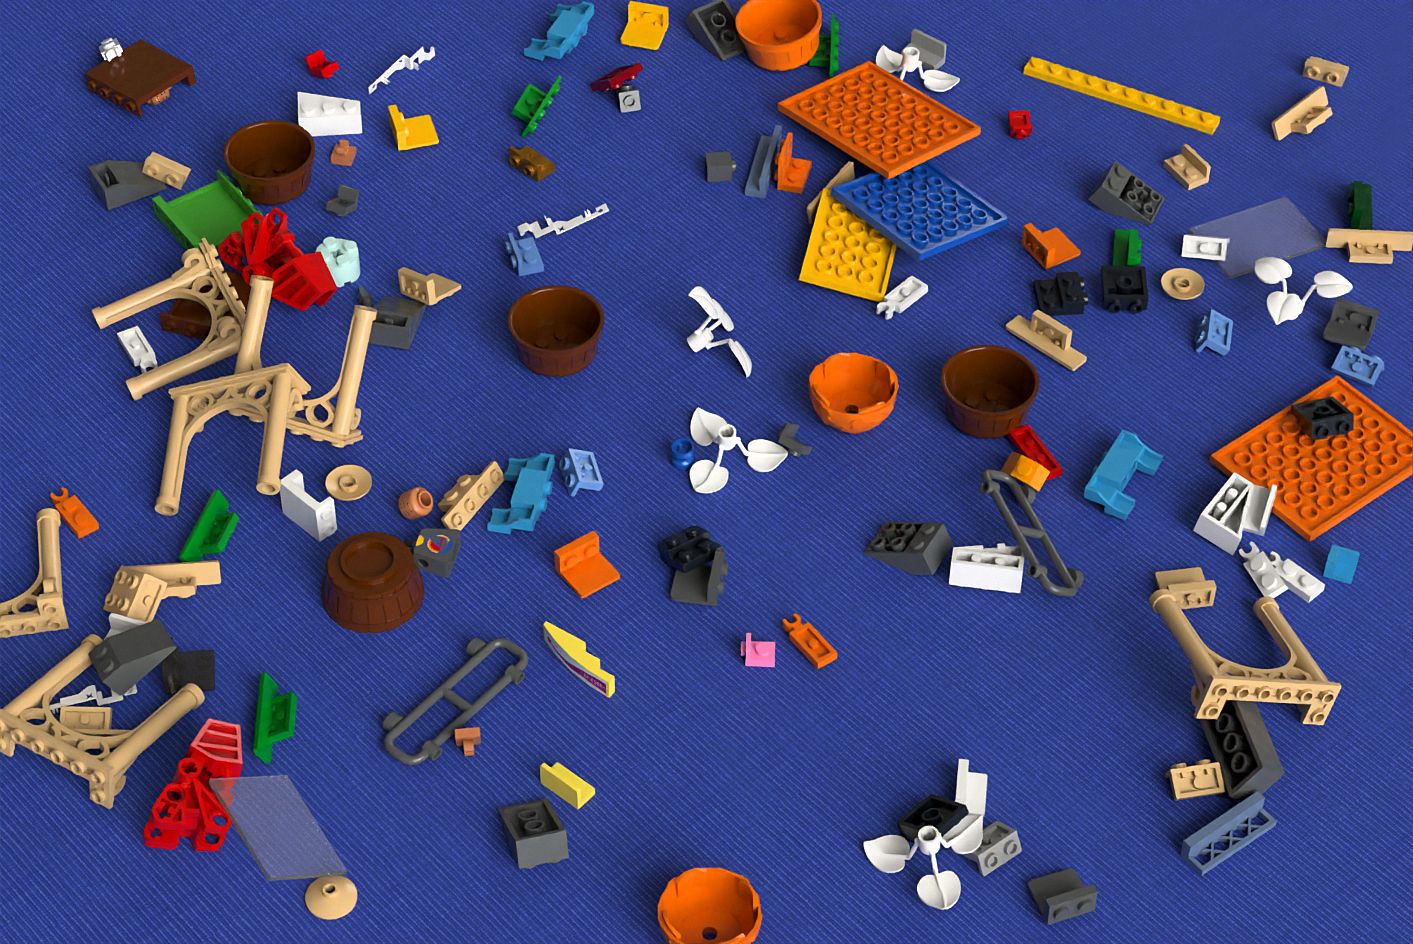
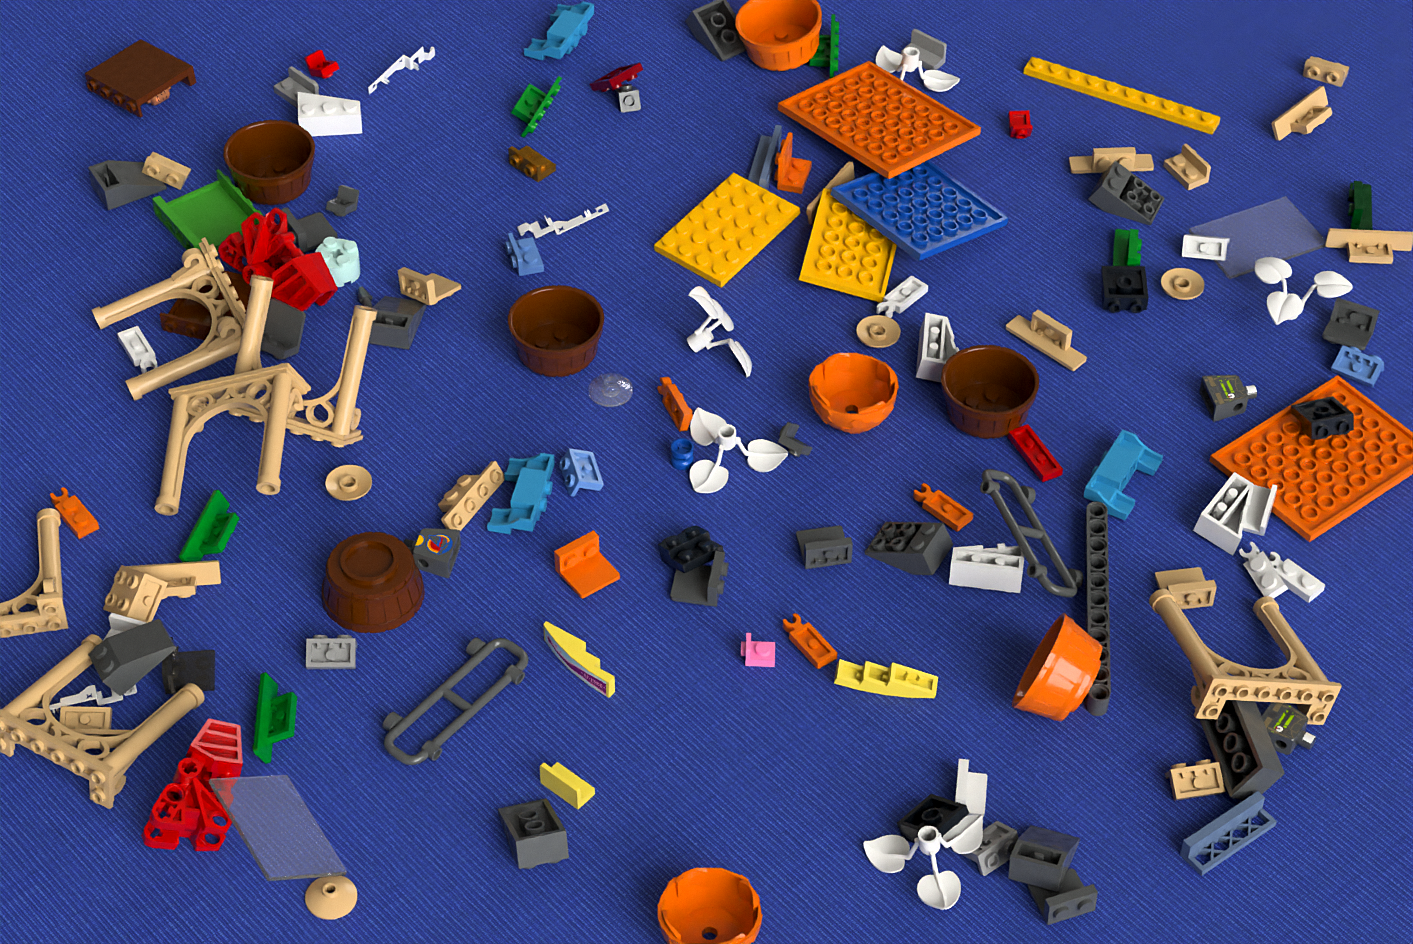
(110, 48): white plate -> none
(282, 330): none -> dark grey bracket
(295, 83): none -> light grey bracket
(310, 230): none -> dark grey bracket
(313, 517): white panel -> none
(331, 652): none -> light grey bracket
(343, 153): nougat tile -> none
(413, 131): yellow bracket -> none
(415, 503): nougat head -> none
(468, 738): nougat tile -> none
(610, 390): none -> clear dish
(645, 25): yellow bracket -> none
(675, 404): none -> orange plate
(719, 166): dark grey brick -> none
(727, 229): none -> yellow plate
(824, 547): none -> dark grey bracket
(878, 331): none -> tan dish
(890, 681): none -> light yellow slope
(934, 347): none -> white wedge
(943, 507): none -> orange plate
(1026, 470): light orange slope -> none
(1042, 857): none -> dark grey slope
(1048, 247): orange bracket -> none
(1059, 671): none -> orange piece
(1061, 294): black plate -> none
(1097, 601): none -> dark grey beam
(1104, 157): none -> tan bracket
(1214, 332): medium blue bracket -> none
(1225, 395): none -> dark grey torso
(1287, 728): none -> dark grey torso
(1341, 564): dark azure panel -> none

